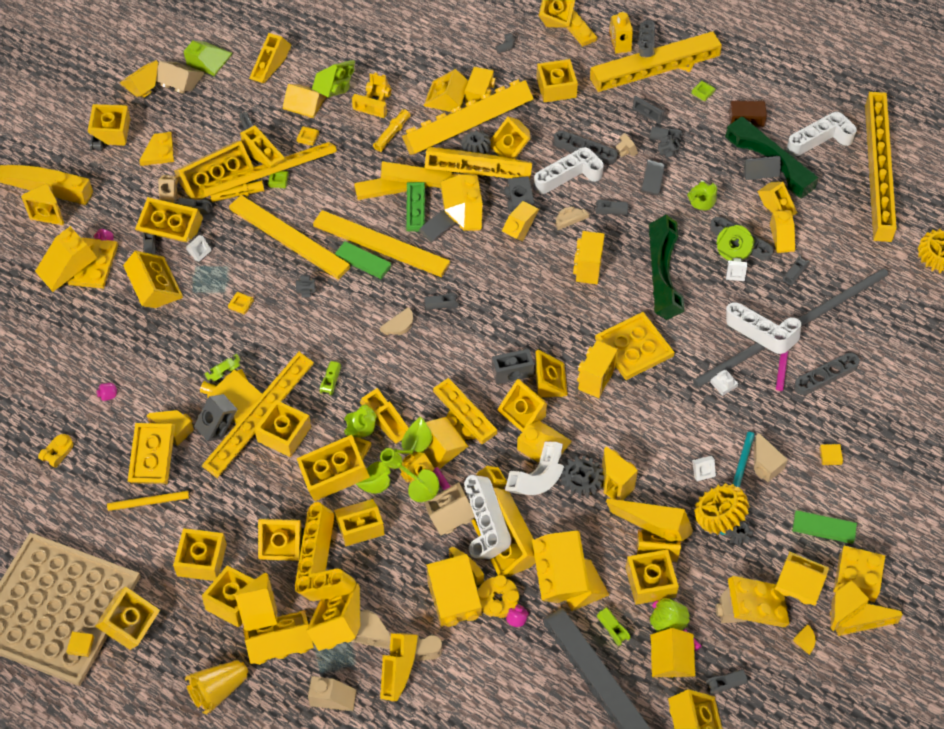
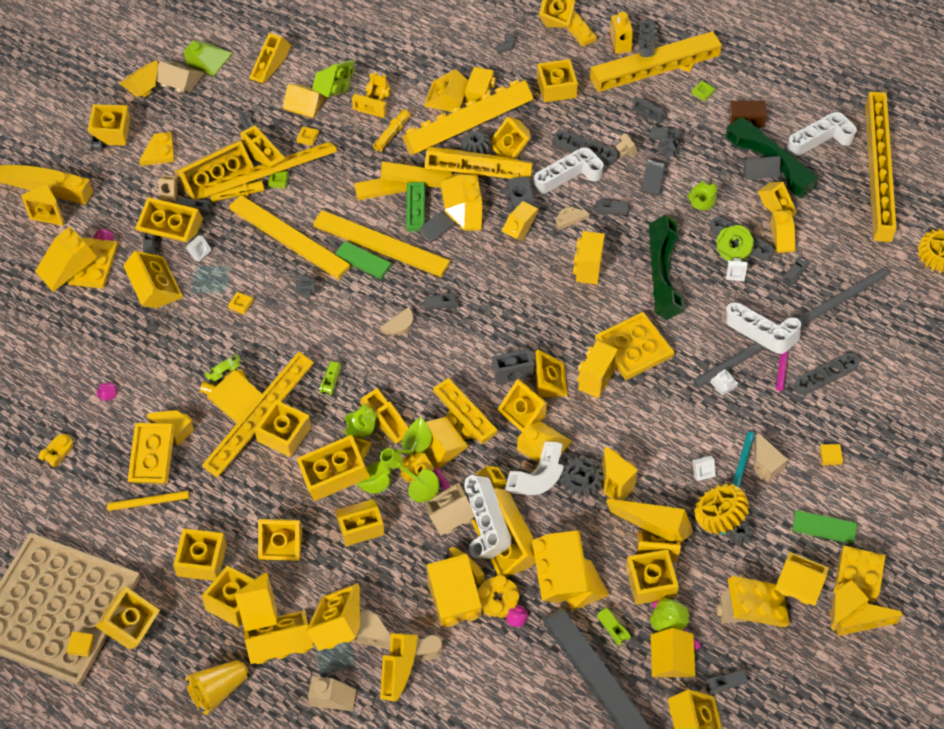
(215, 417): dark grey brick -> none
(312, 578): yellow beam -> none
(806, 639): yellow tile -> none

